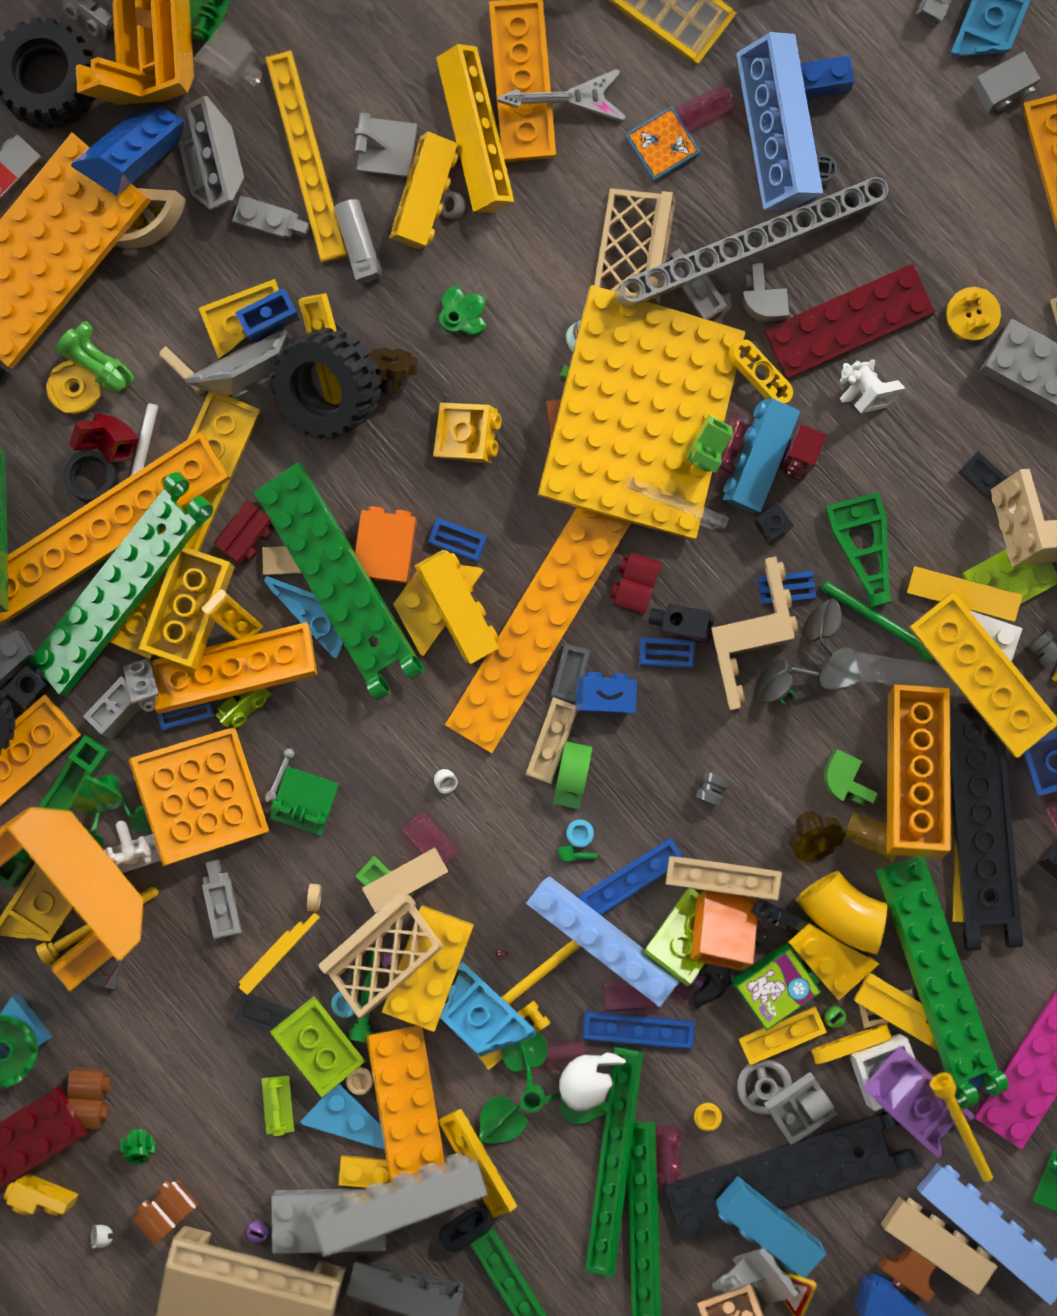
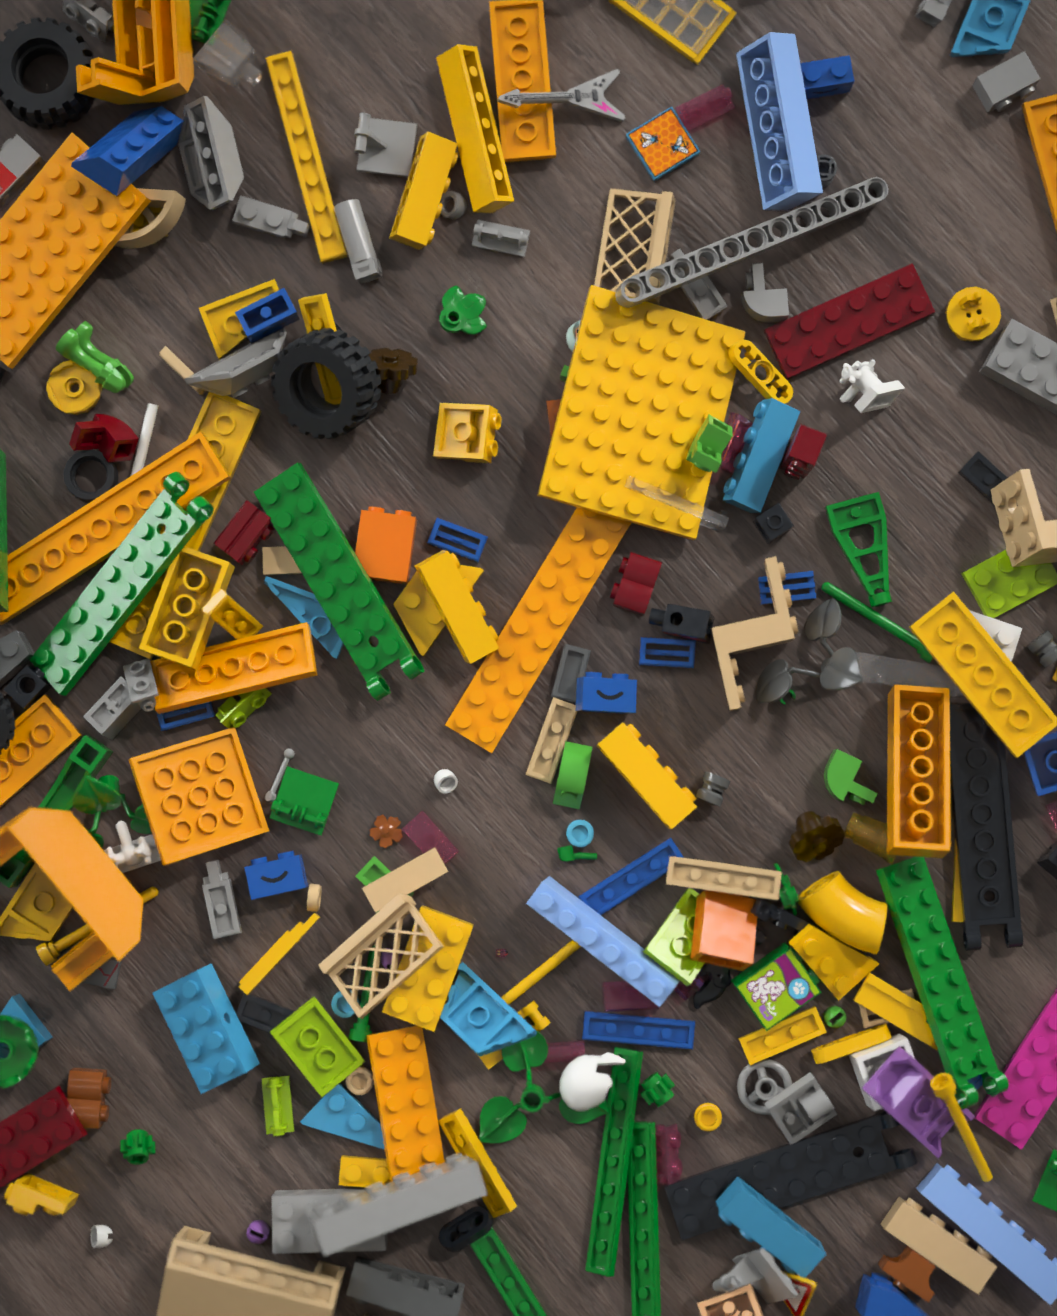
(166, 1211): dark orange brick -> none
(206, 1028): none -> dark azure brick
(276, 876): none -> blue brick
(386, 830): none -> dark orange plant
(500, 238): none -> light grey hinge
(647, 776): none -> yellow brick
(657, 1089): none -> green gear
(787, 893): none -> green plate
(973, 594): yellow tile -> none

